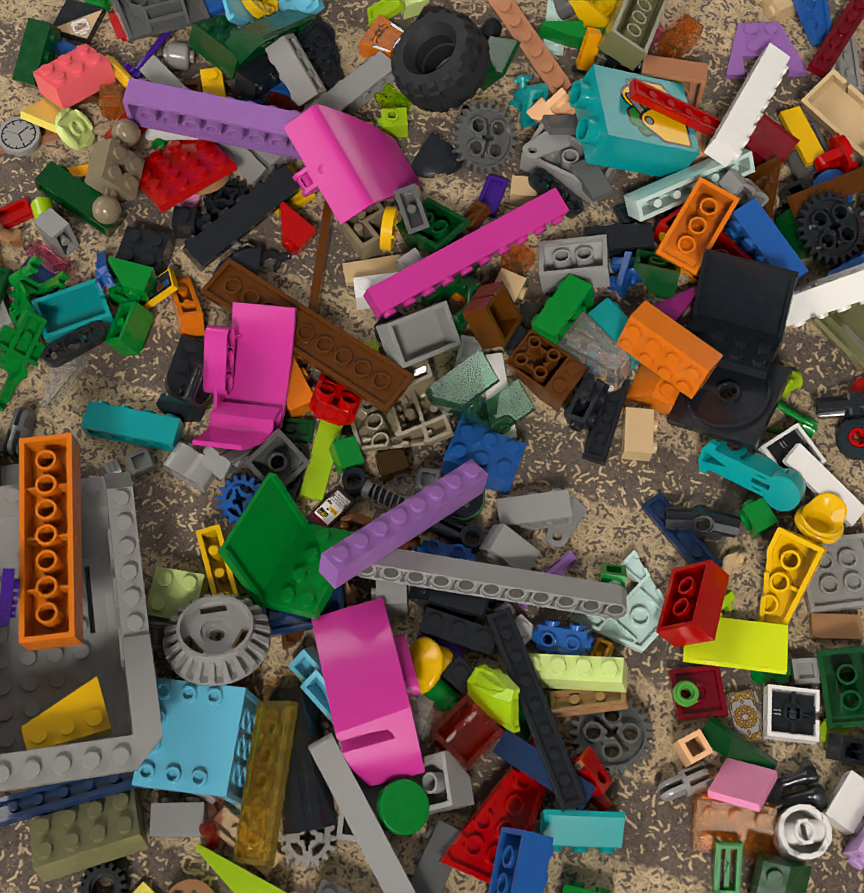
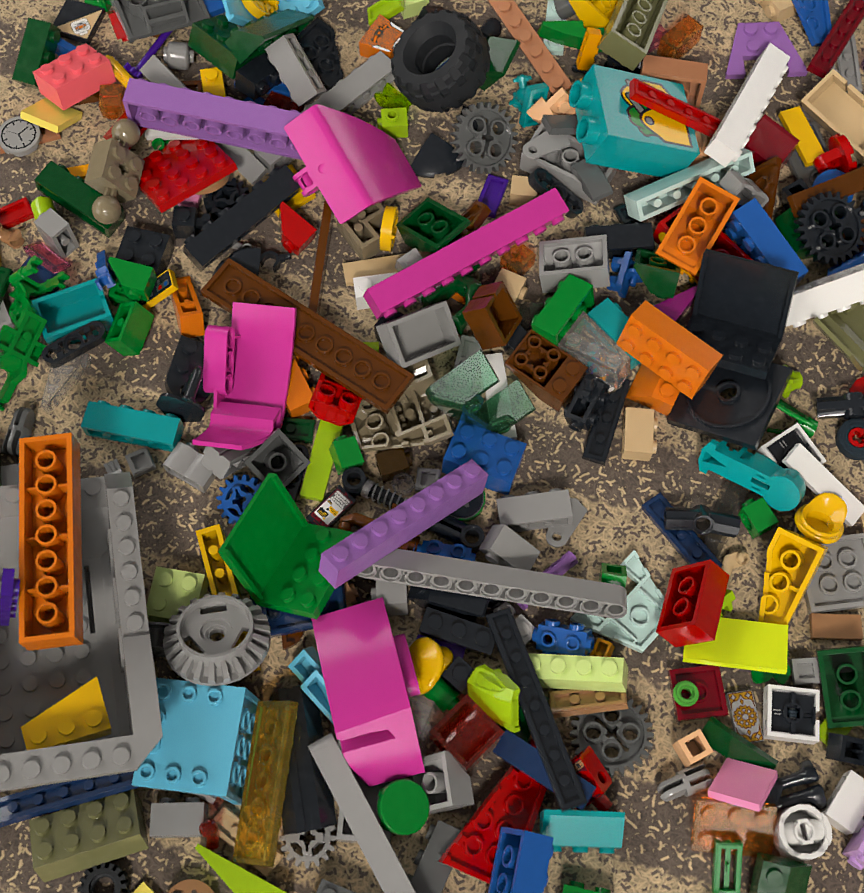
(74, 129): yellowish green tile -> none
(412, 208): dark grey slope -> none

